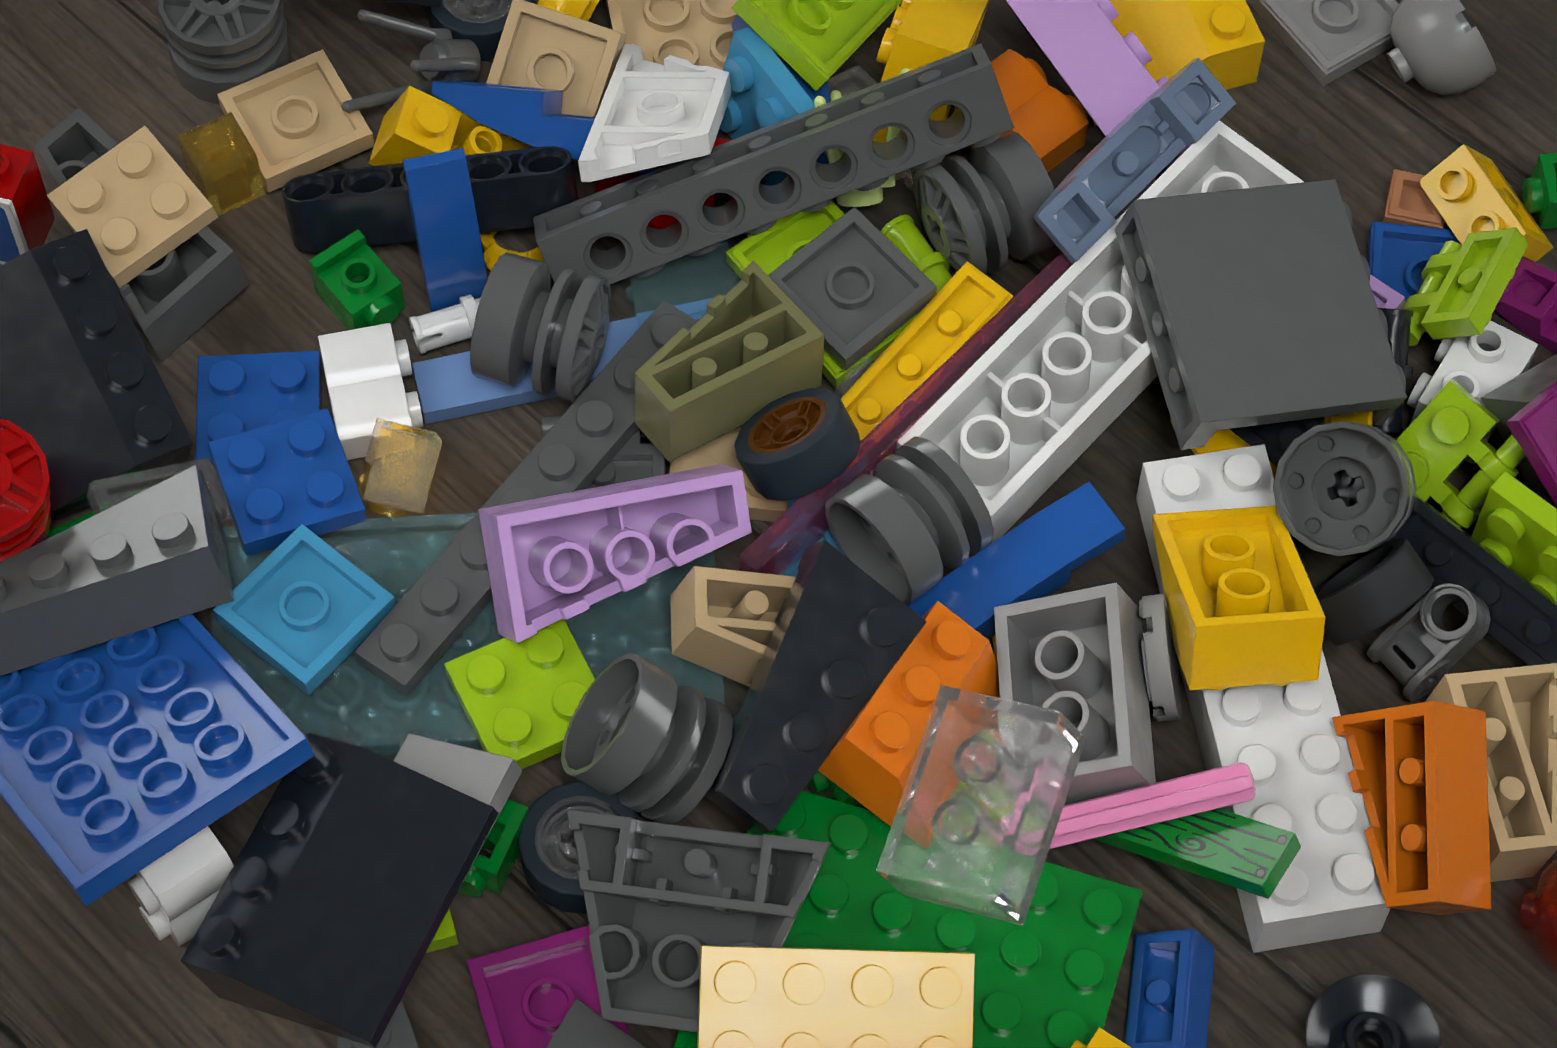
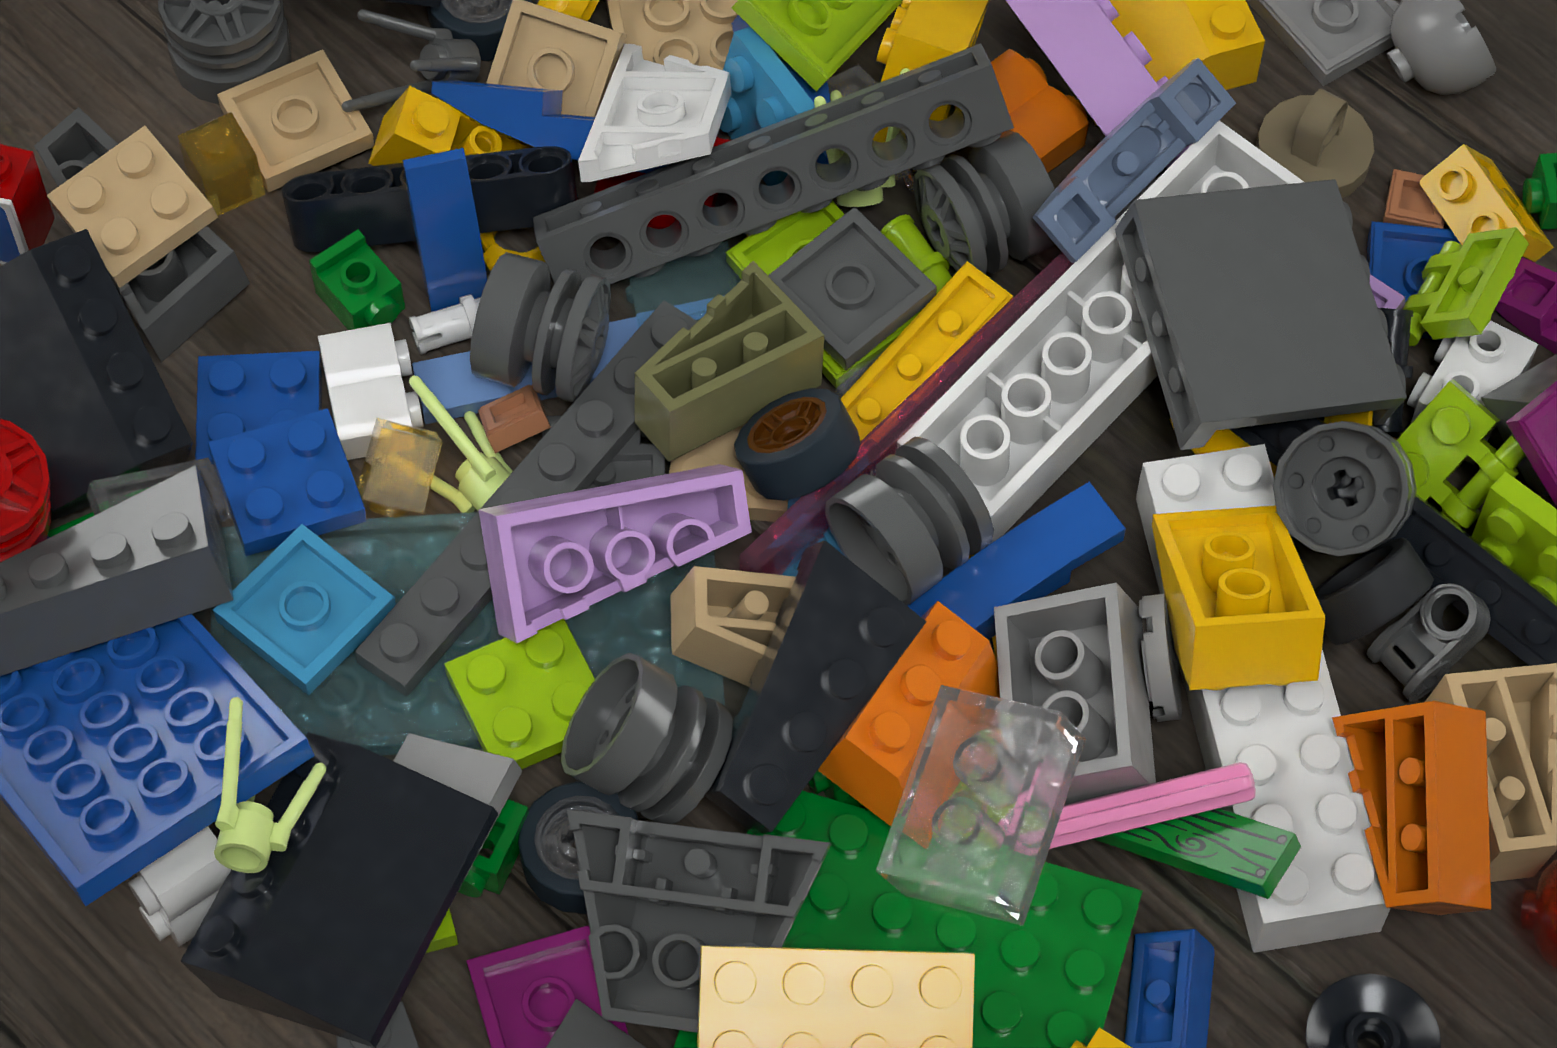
(248, 827): none -> yellowish green plant
(481, 471): none -> yellowish green plant
(513, 418): none -> nougat tile
(1319, 140): none -> dark tan tile

